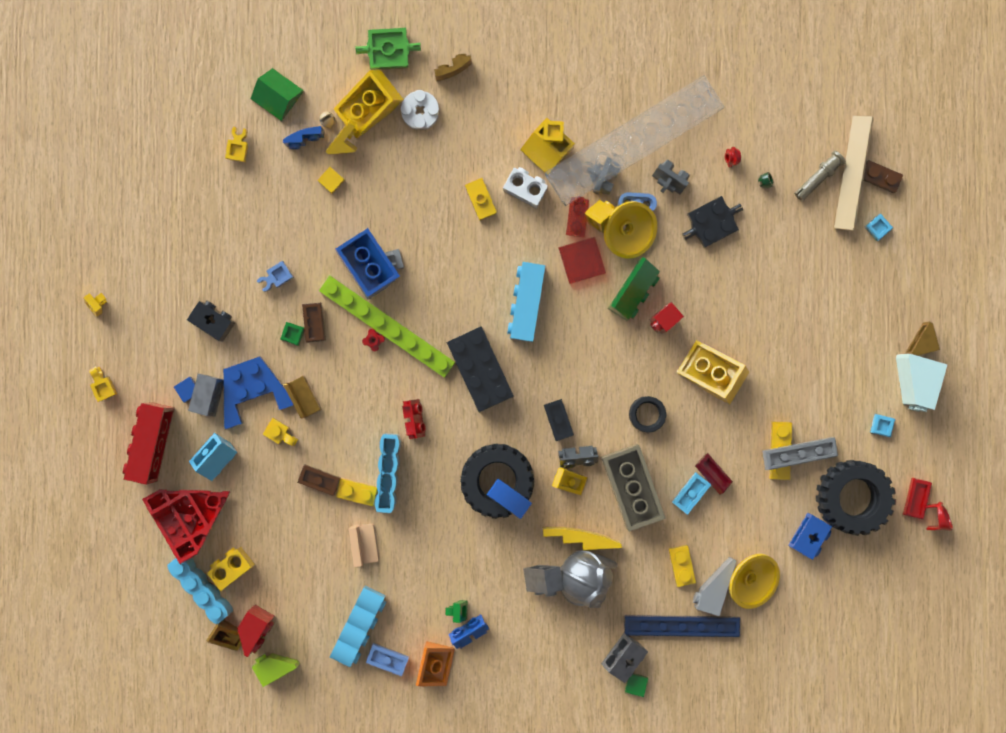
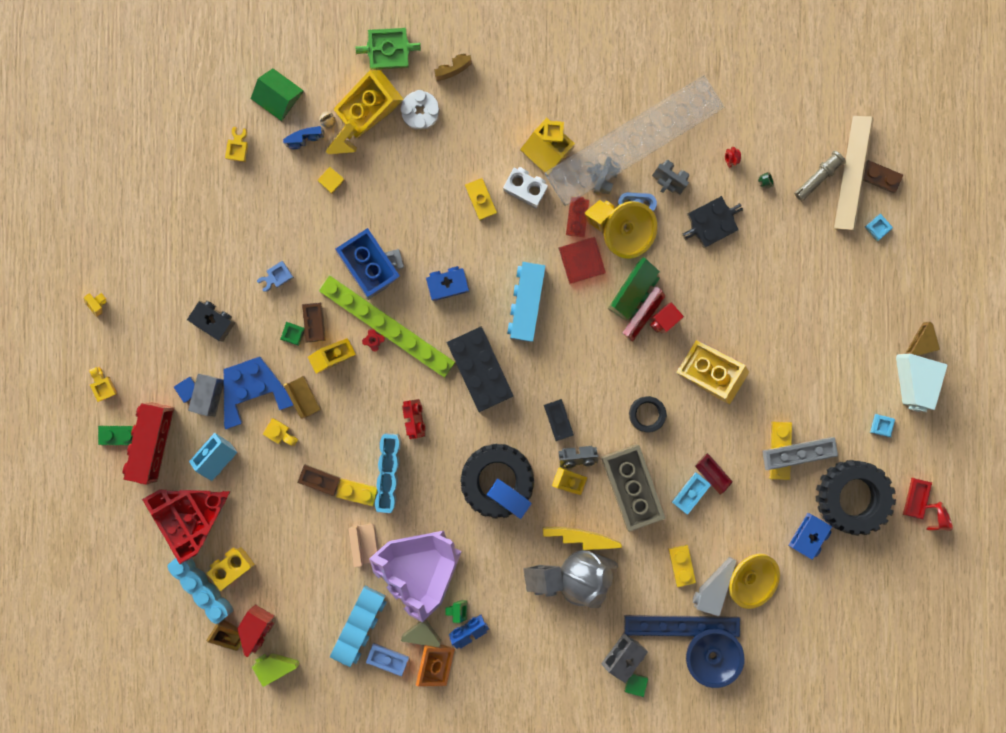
(114, 435): none -> green plate
(331, 355): none -> yellow slope
(417, 570): none -> lavender panel
(422, 634): none -> olive slope
(440, 291): none -> blue brick
(644, 314): none -> tile
(721, 669): none -> dark blue dish

